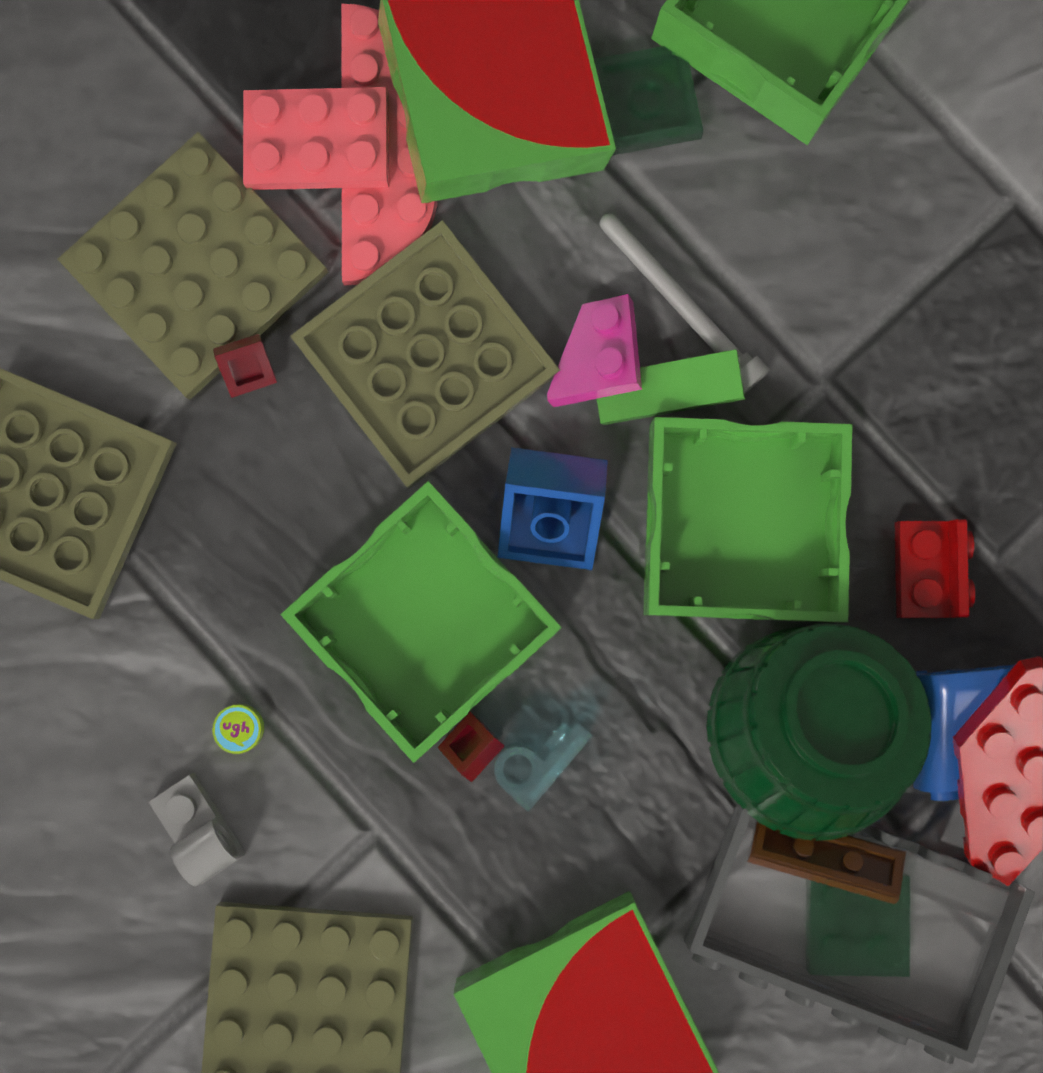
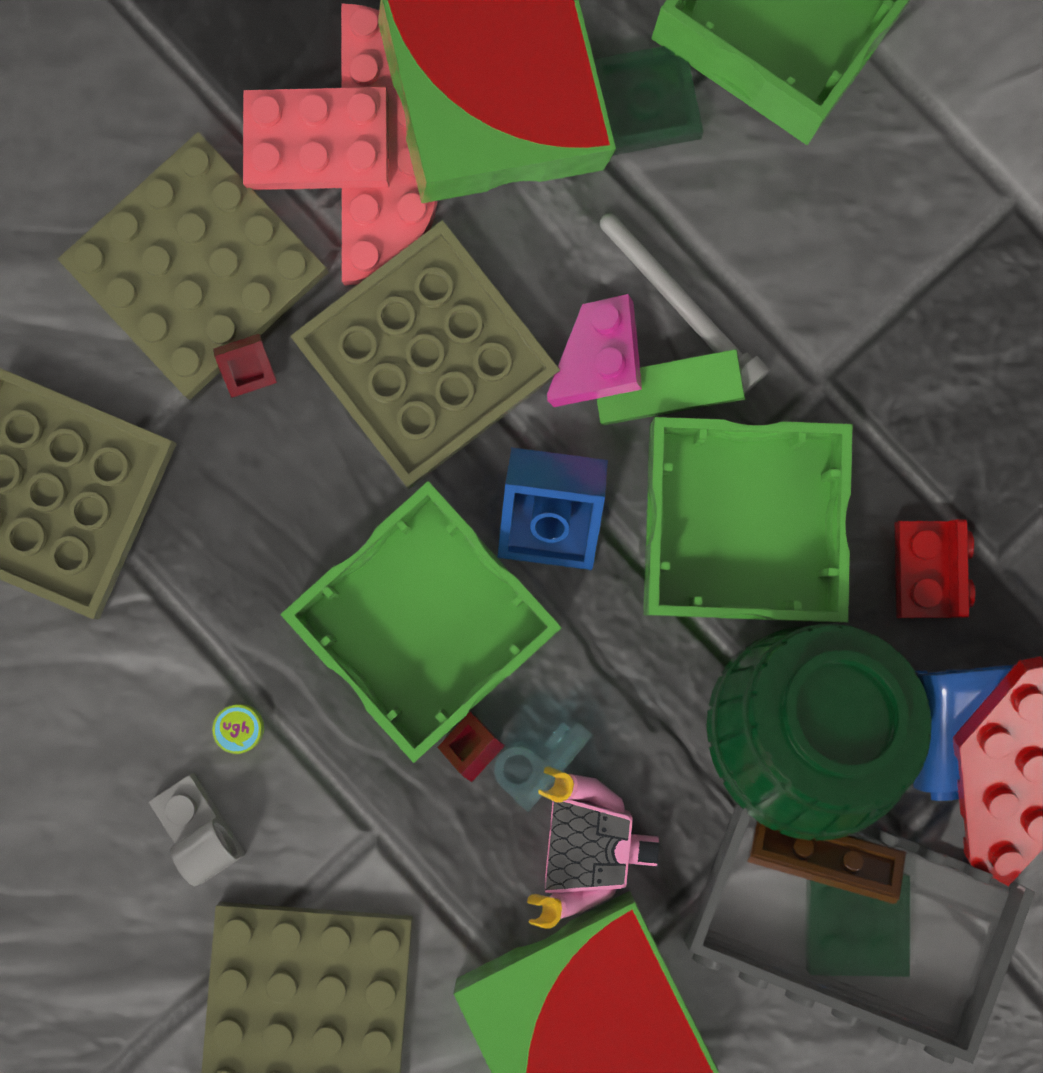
(587, 847): none -> torso

